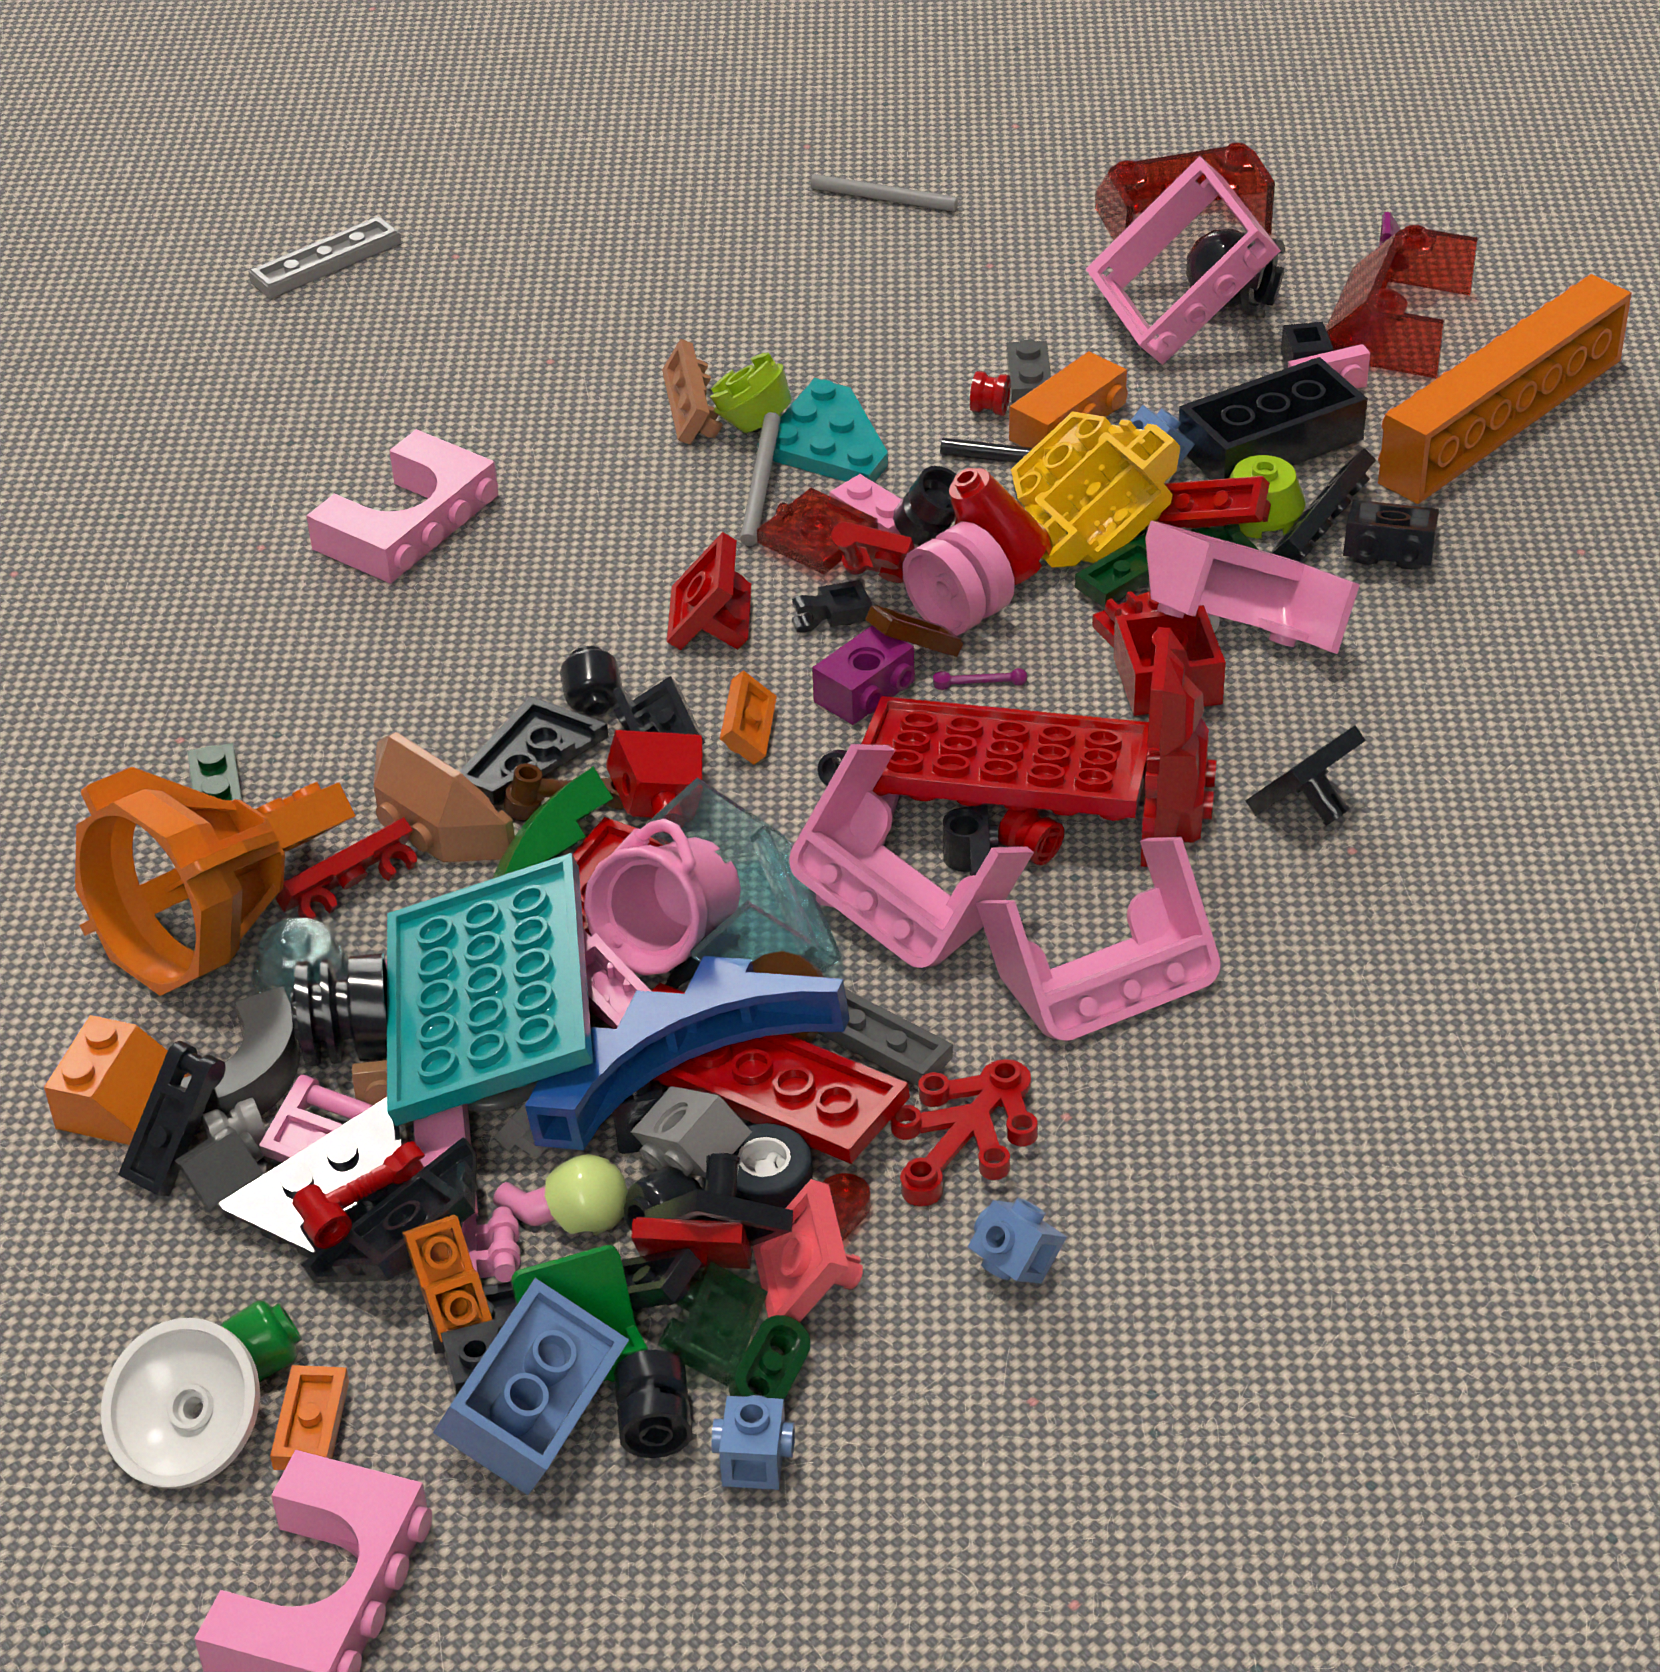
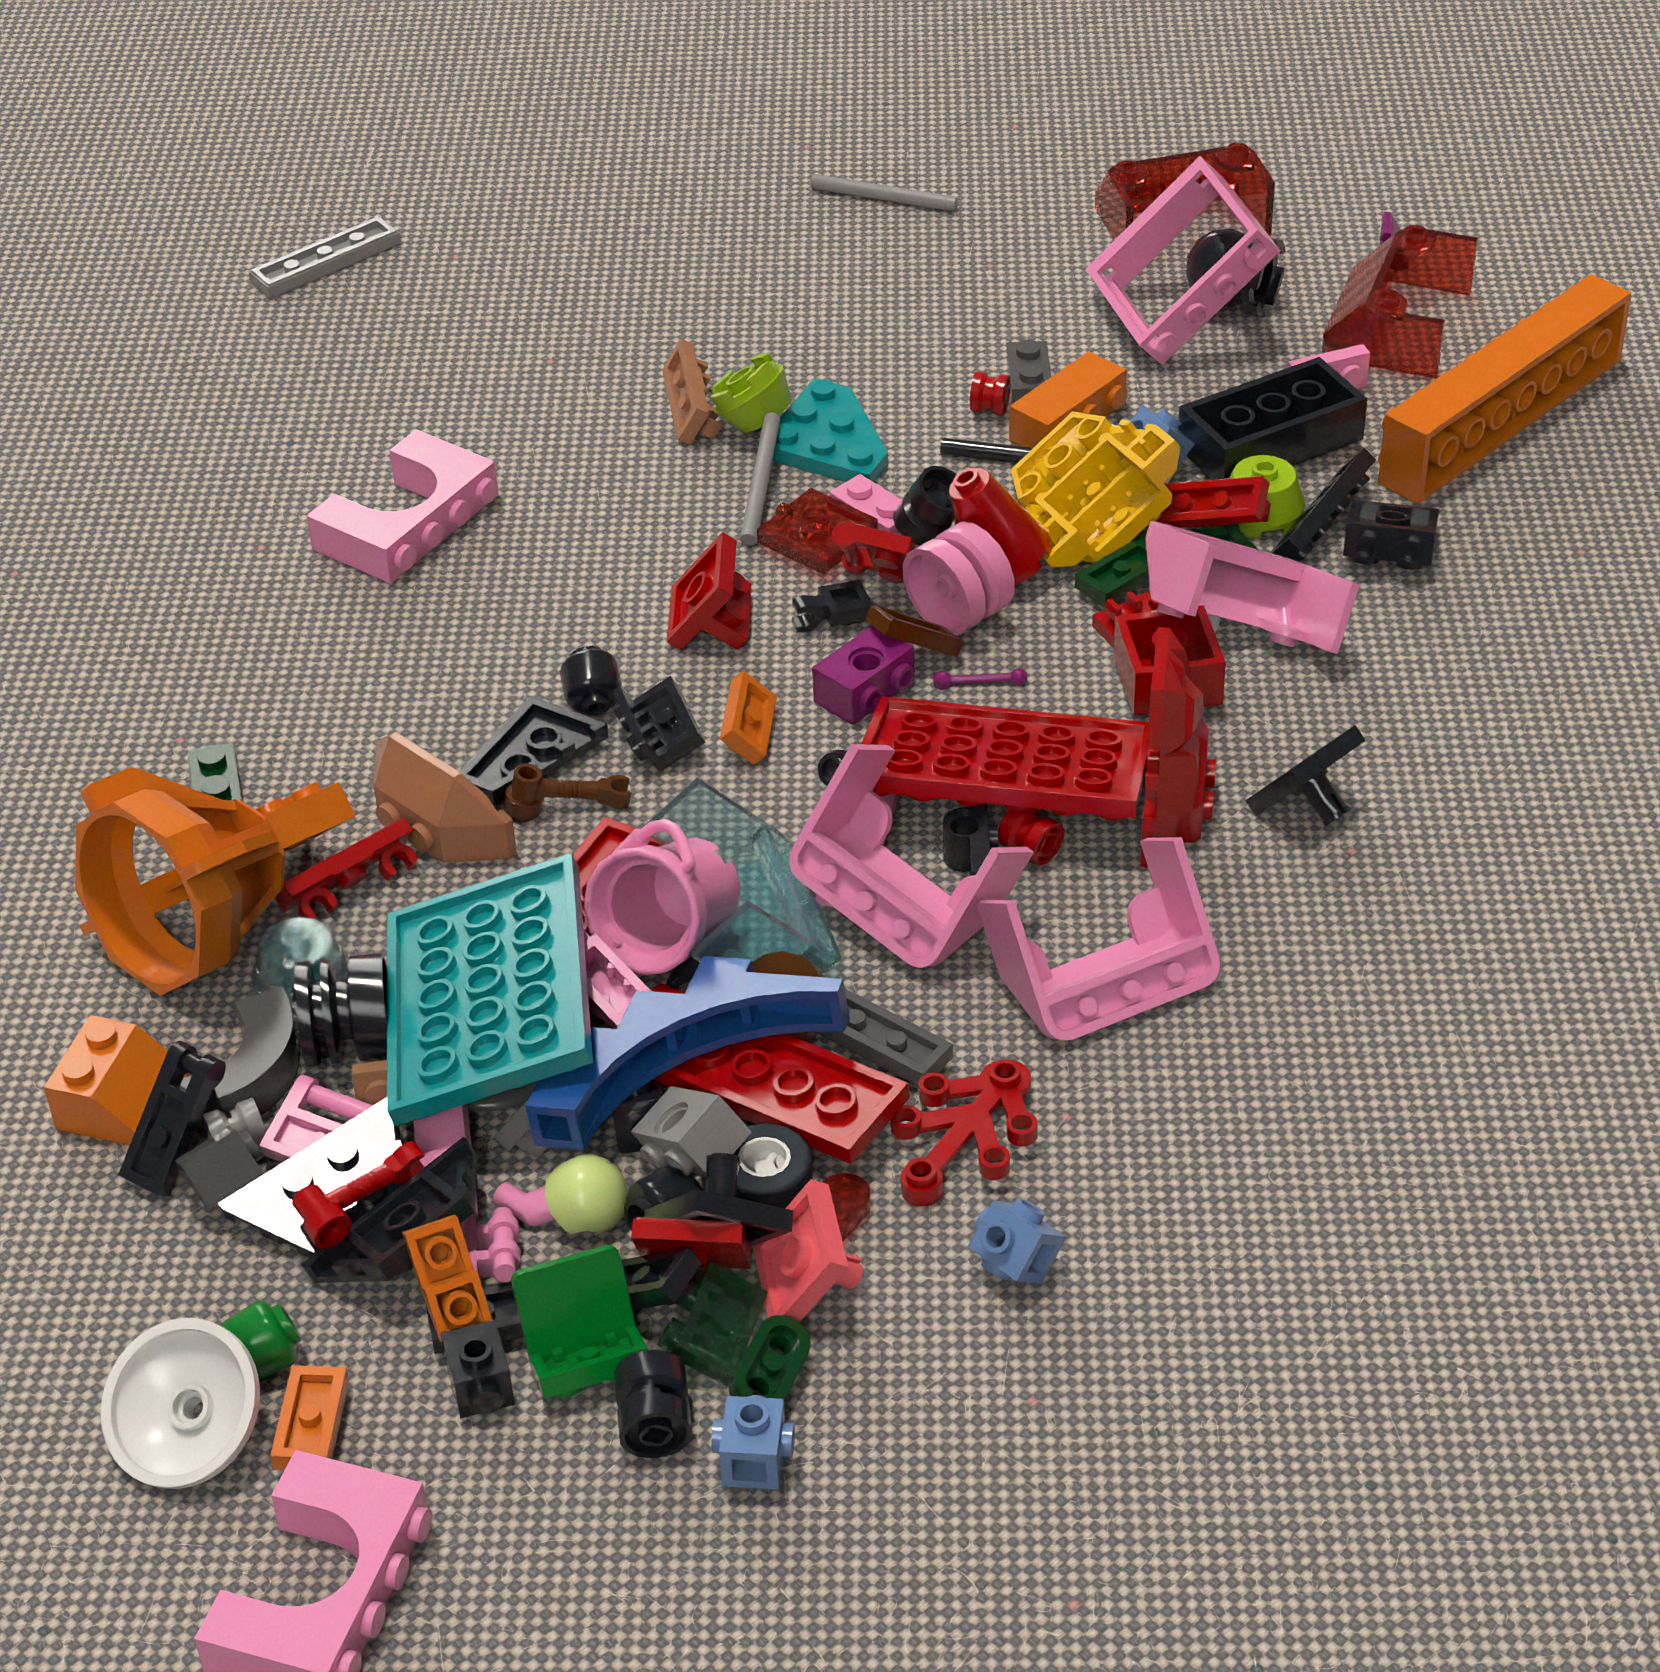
(531, 1387): medium blue slope -> none
(554, 824): green slope -> none
(652, 768): red torso -> none
(1304, 341): black brick -> none

